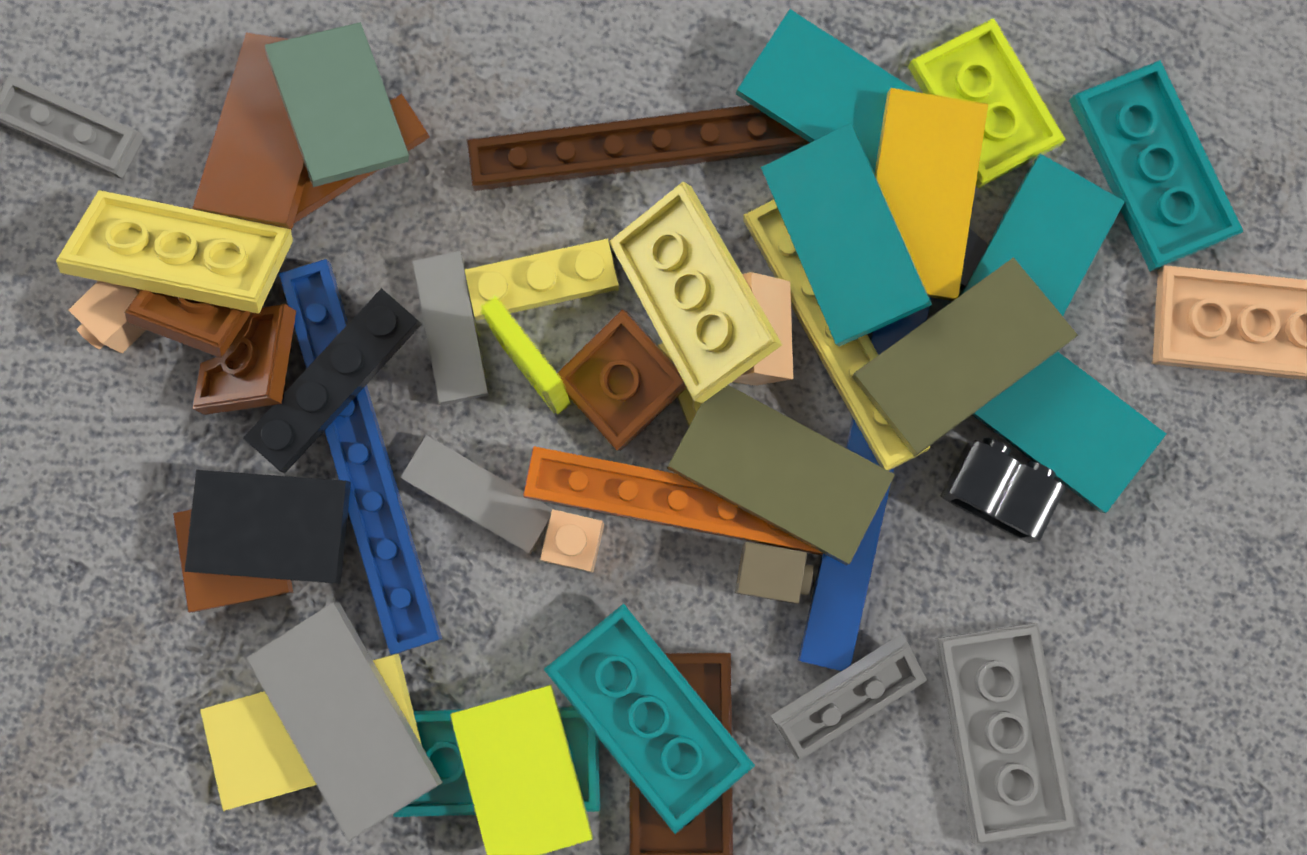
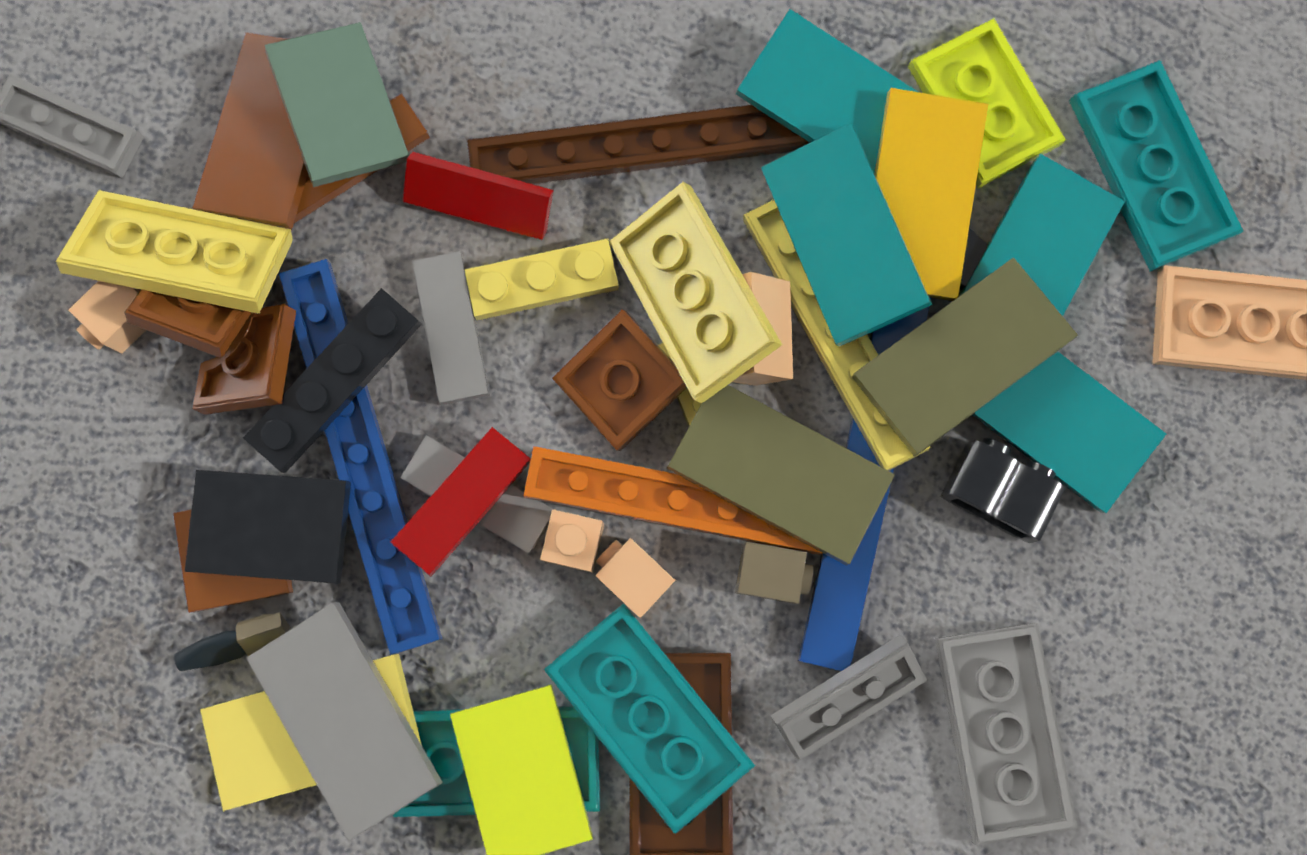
(232, 645): none -> piece
(461, 501): none -> red tile
(477, 195): none -> red tile
(525, 355): neon yellow tile -> none
(633, 576): none -> light nougat brick

